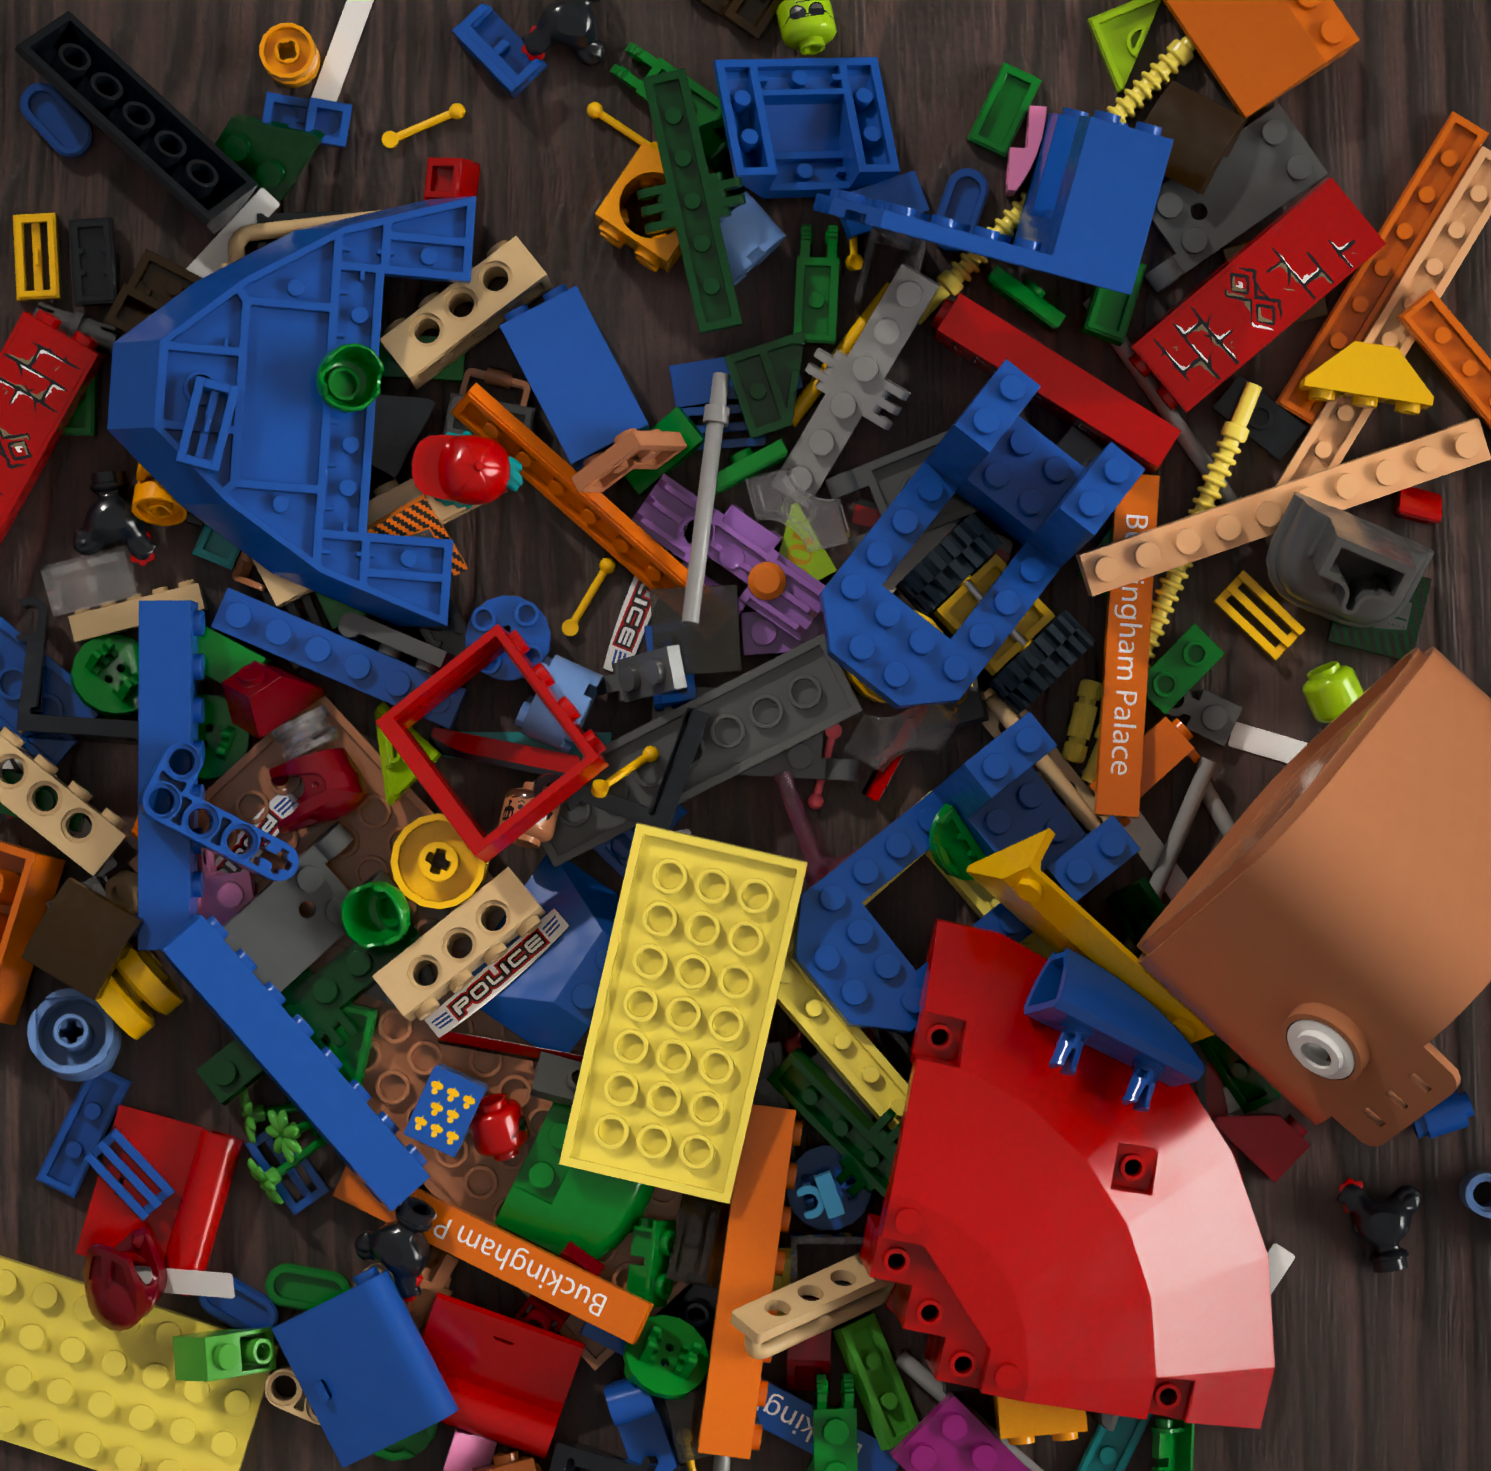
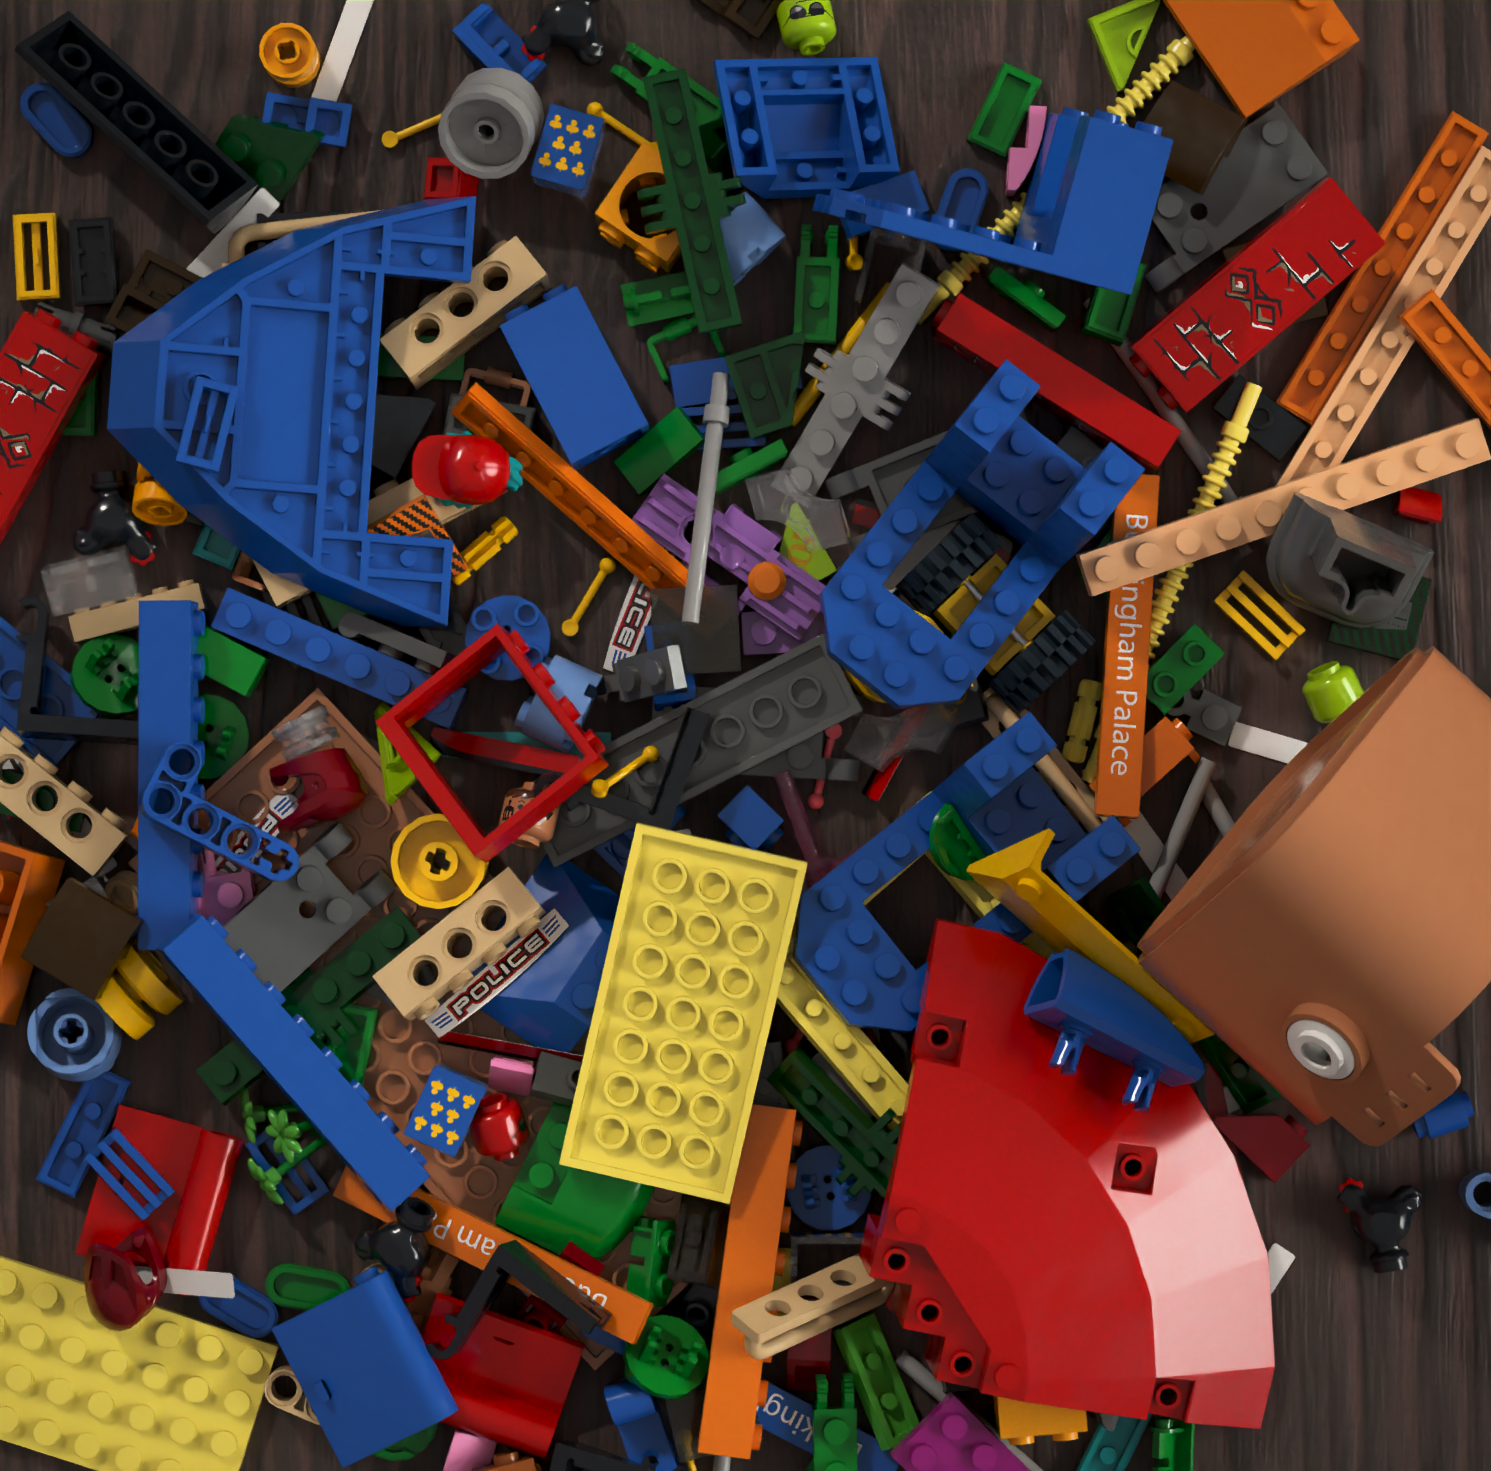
(224, 1353): bright green slope -> none
(266, 697): dark red slope -> none
(349, 378): green hair -> none
(375, 914): green hair -> none
(486, 547): none -> yellow axle
(491, 123): none -> light grey wheel
(511, 1075): none -> bright pink slope
(535, 1274): none -> black hinge
(568, 151): none -> blue piece
(631, 451): nougat plate -> none
(657, 299): none -> green hinge
(672, 331): none -> green piece
(751, 821): none -> blue brick
(826, 1195): dark azure tile -> none
(1369, 376): yellow slope -> none

